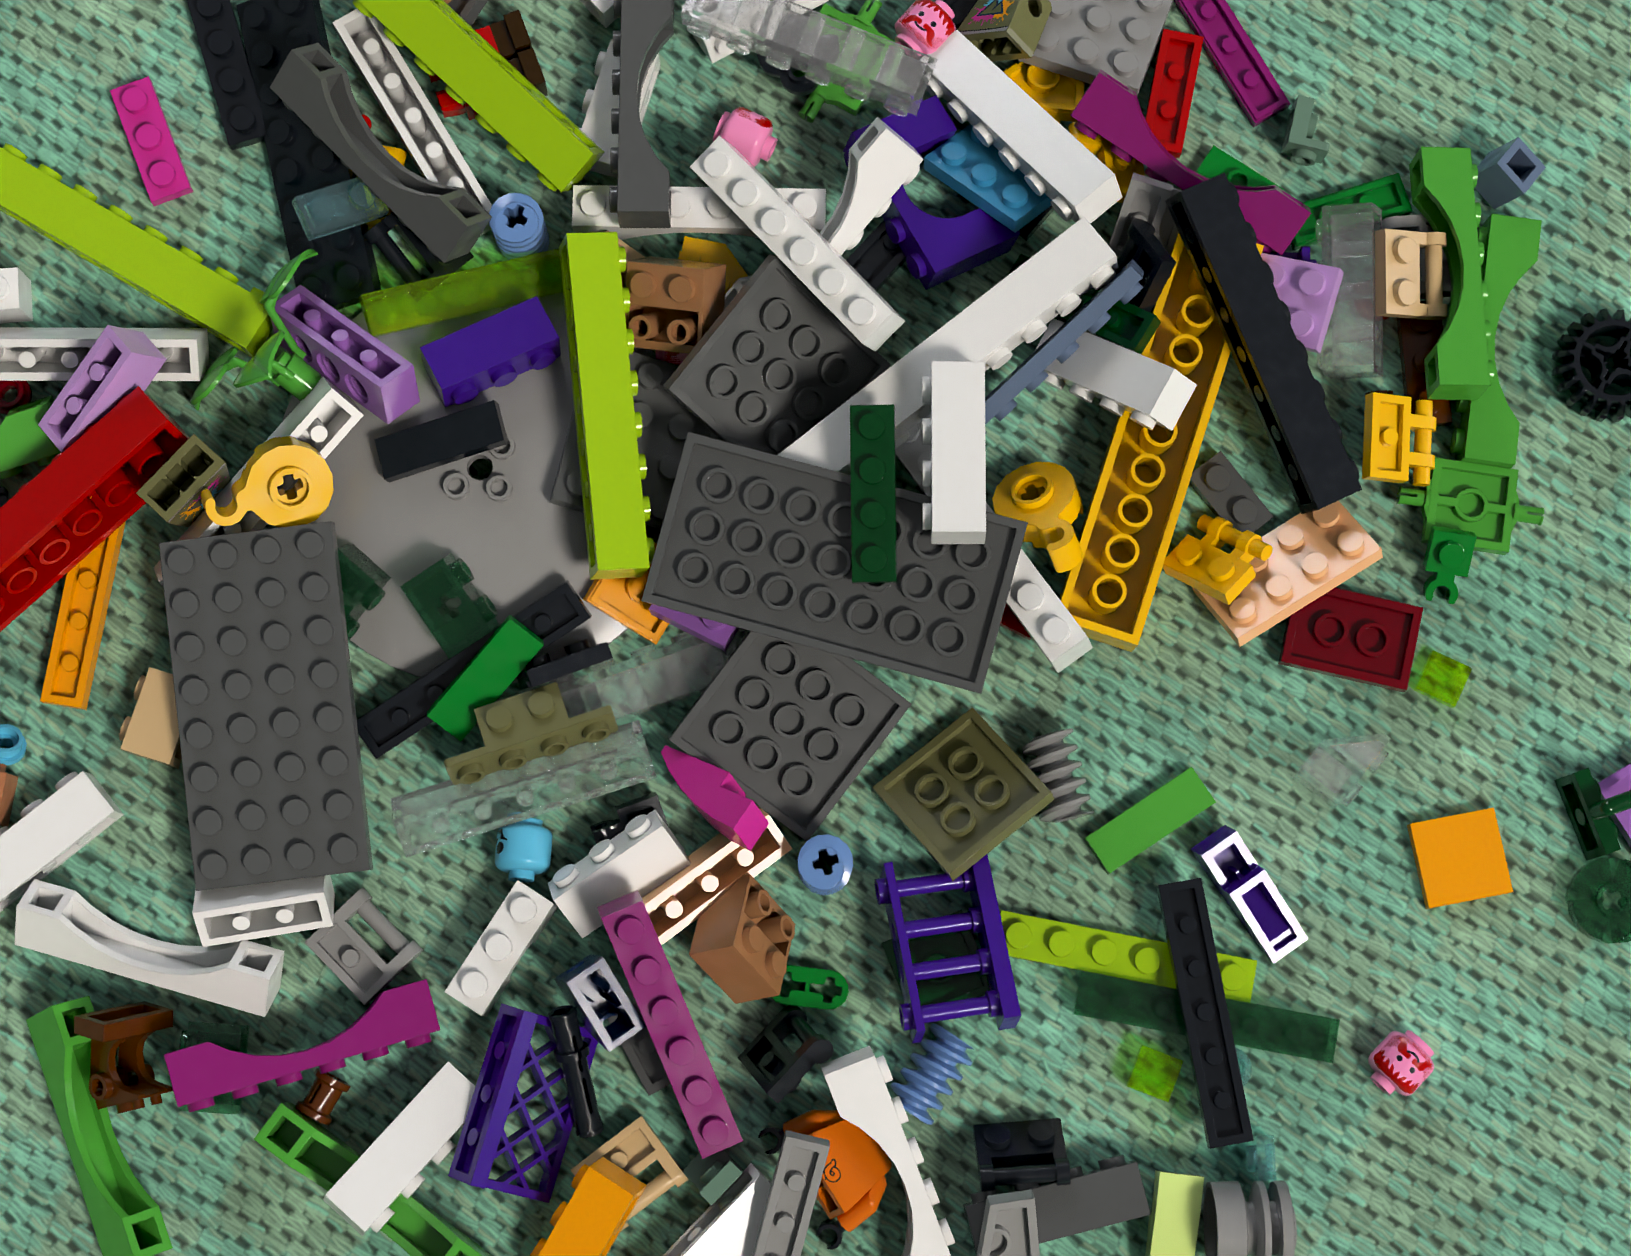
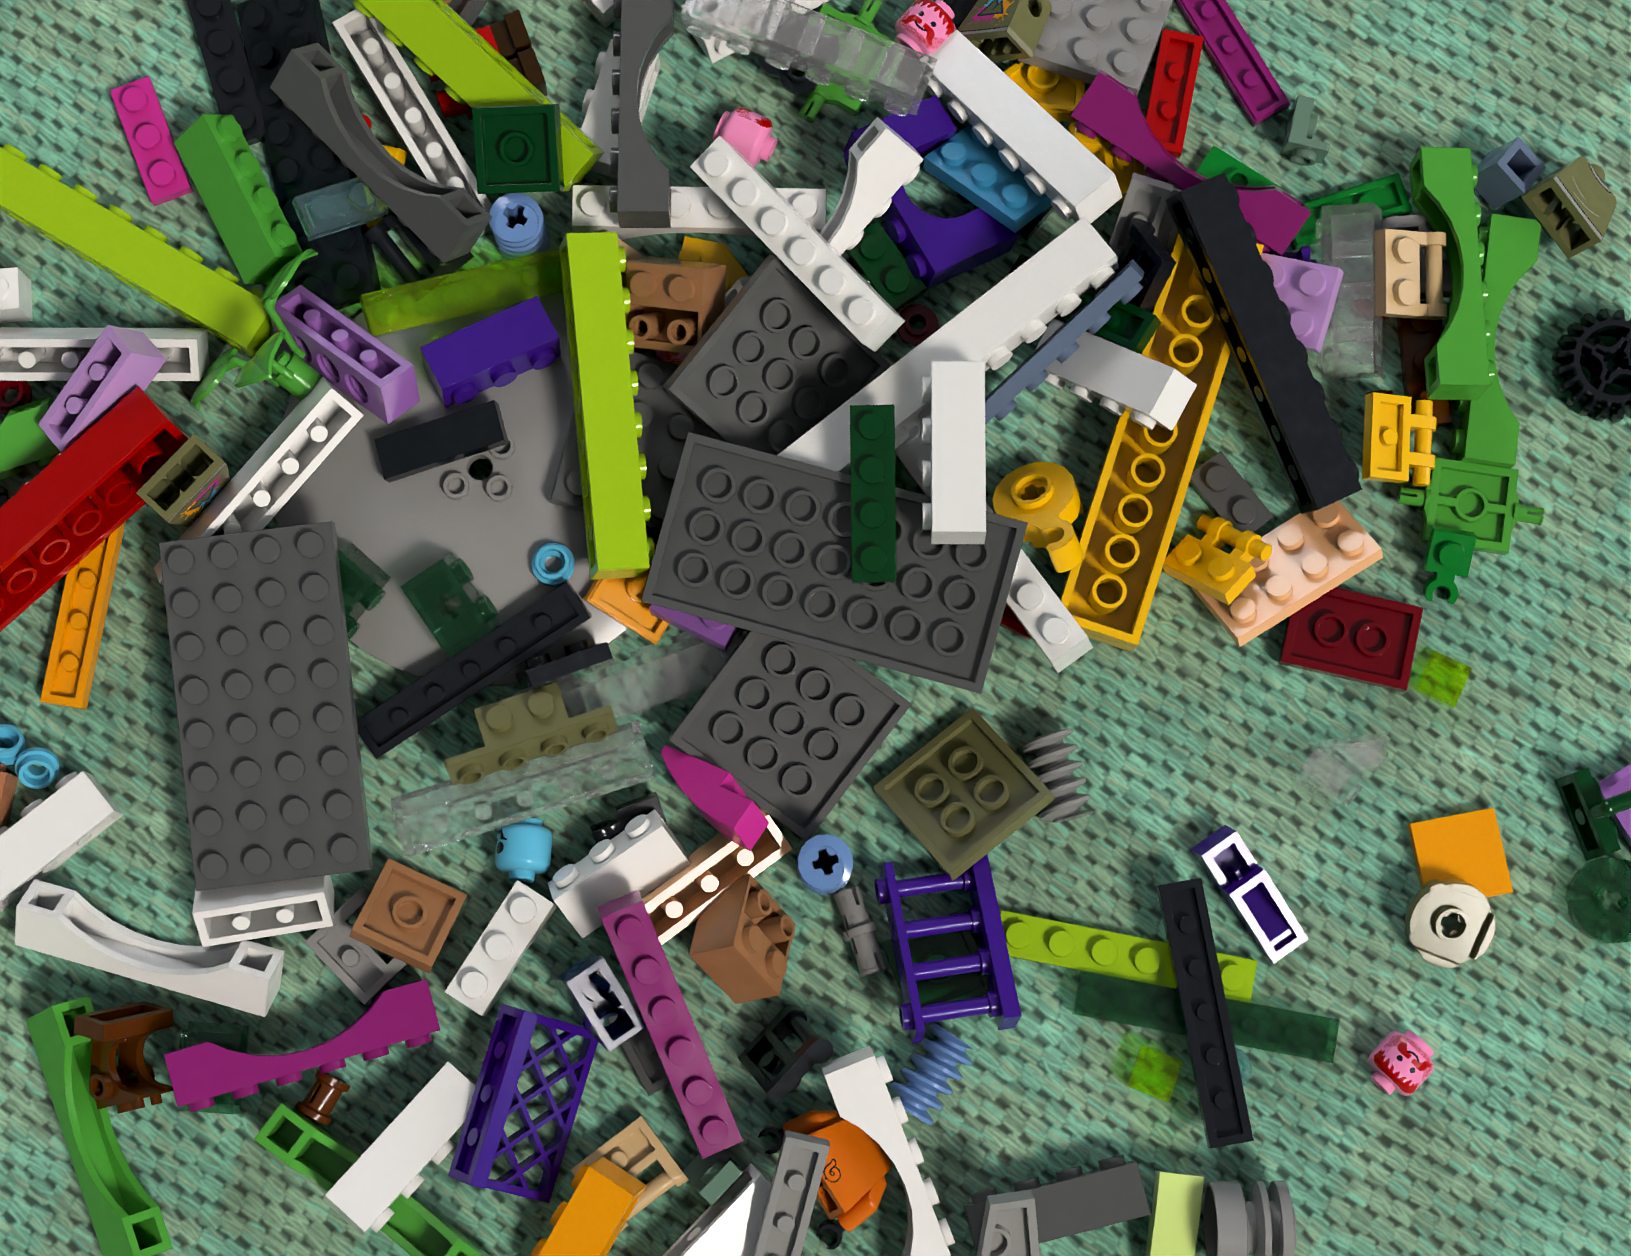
(34, 776): none -> medium azure plate
(154, 722): tan brick -> none
(237, 197): none -> bright green brick
(259, 482): yellow piece -> none
(408, 915): none -> medium nougat plate
(485, 677): green tile -> none
(518, 149): none -> dark green plate
(543, 554): none -> medium azure plate
(572, 1055): black pin -> none
(812, 999): green beam -> none
(860, 932): none -> light grey pin
(885, 268): none -> dark green plate
(916, 337): none -> dark red plate
(1021, 1153): black plate -> none
(1149, 820): bright green tile -> none
(1261, 1158): clear light blue plate -> none
(1459, 945): none -> plate
(1573, 205): none -> olive torso

